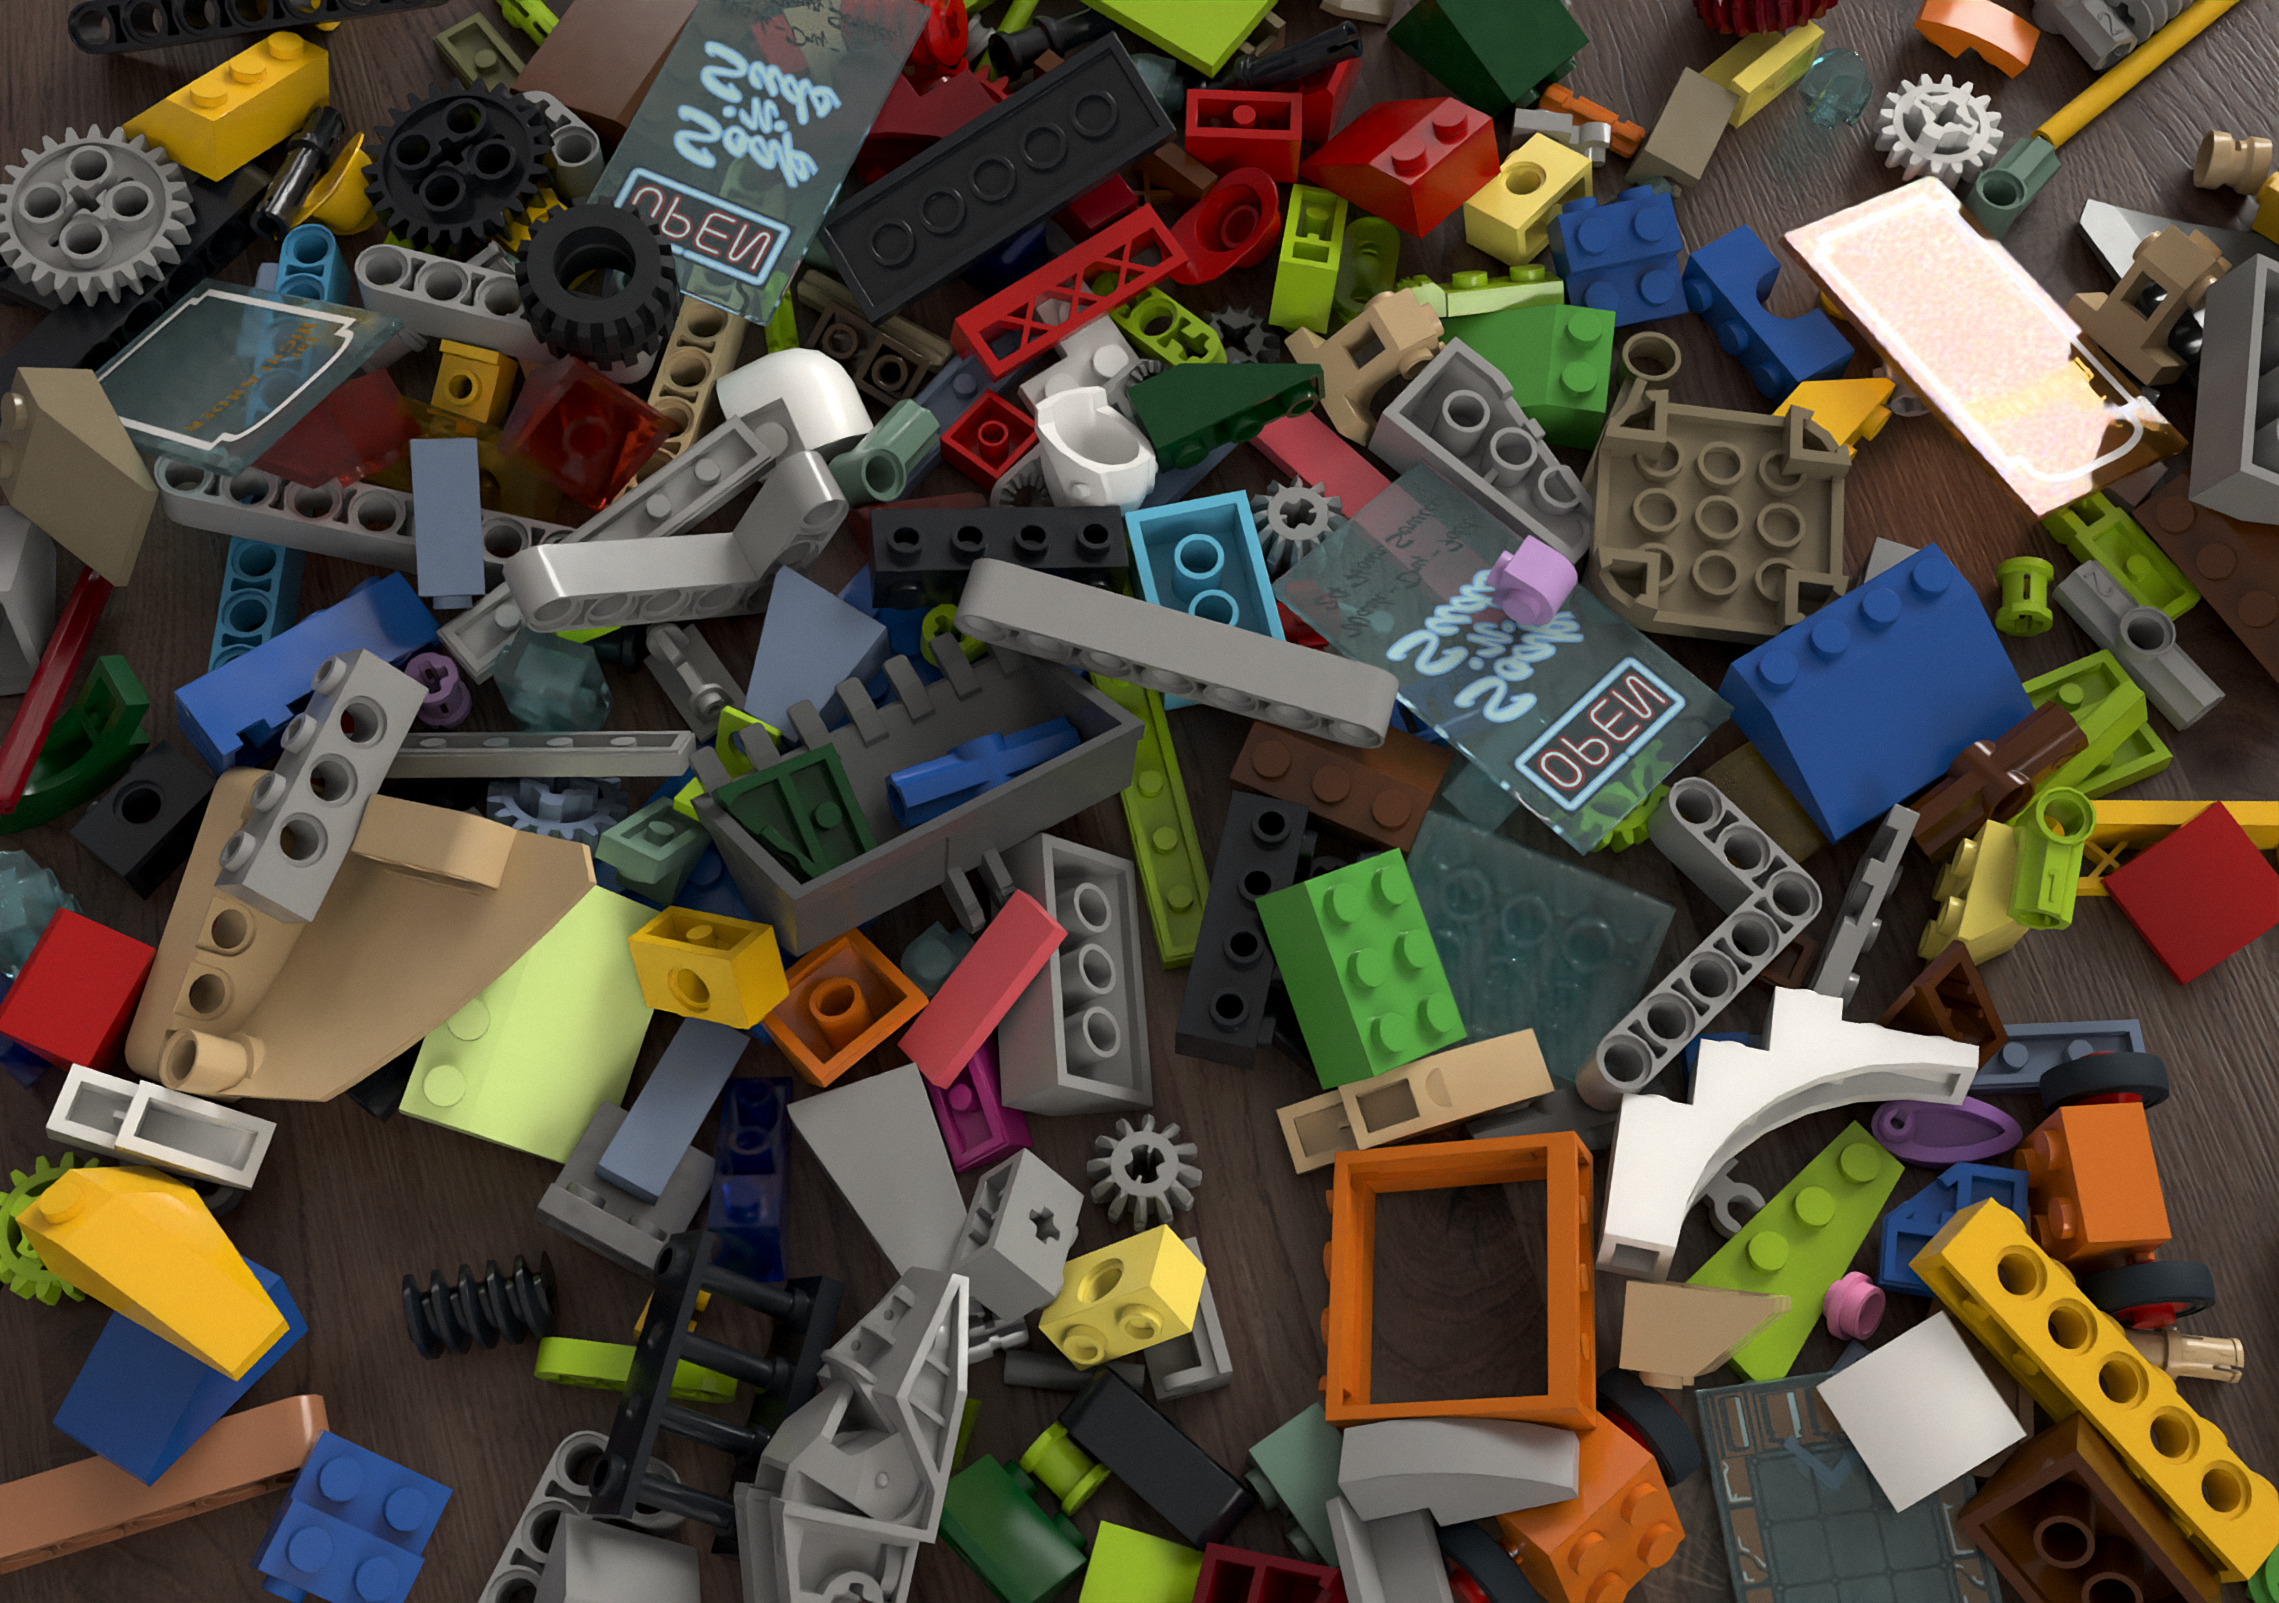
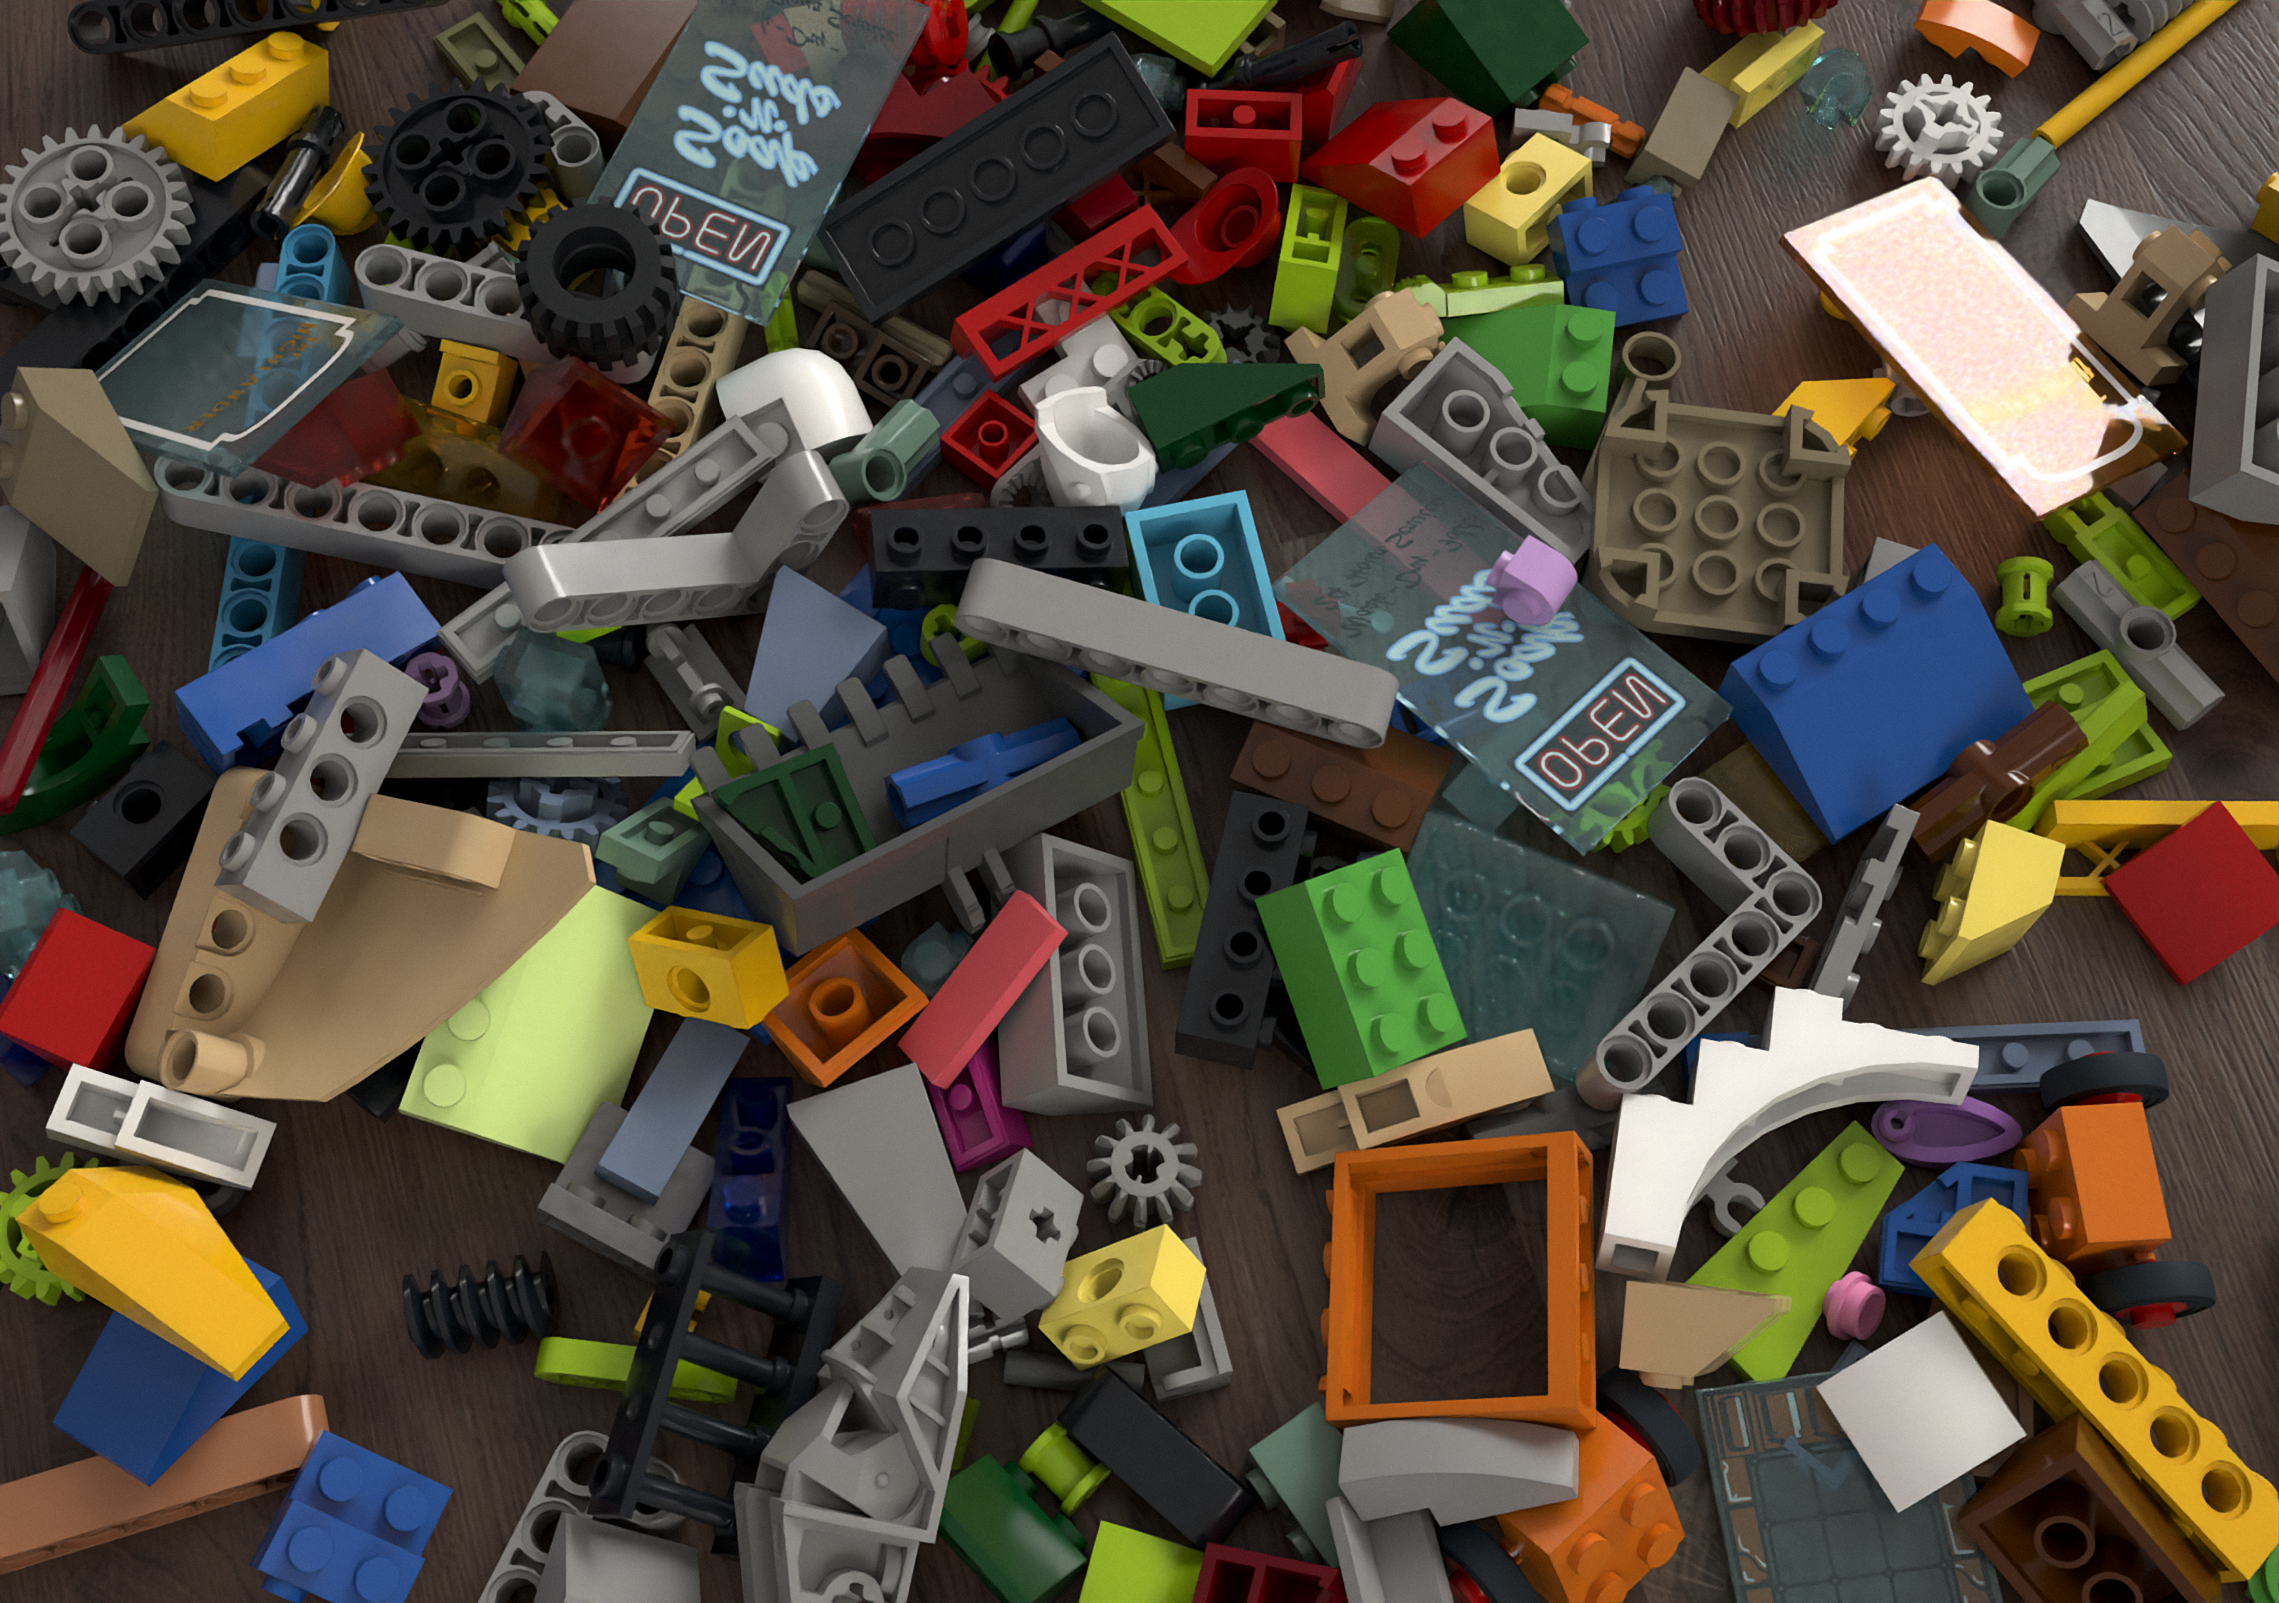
(447, 521): sand blue slope -> none
(1293, 521): light grey gear -> none
(1726, 288): blue arch -> none
(1949, 1003): reddish brown slope -> none
(2049, 863): lime piece -> none
(2189, 1354): tan pin -> none
(2236, 164): tan wheel -> none

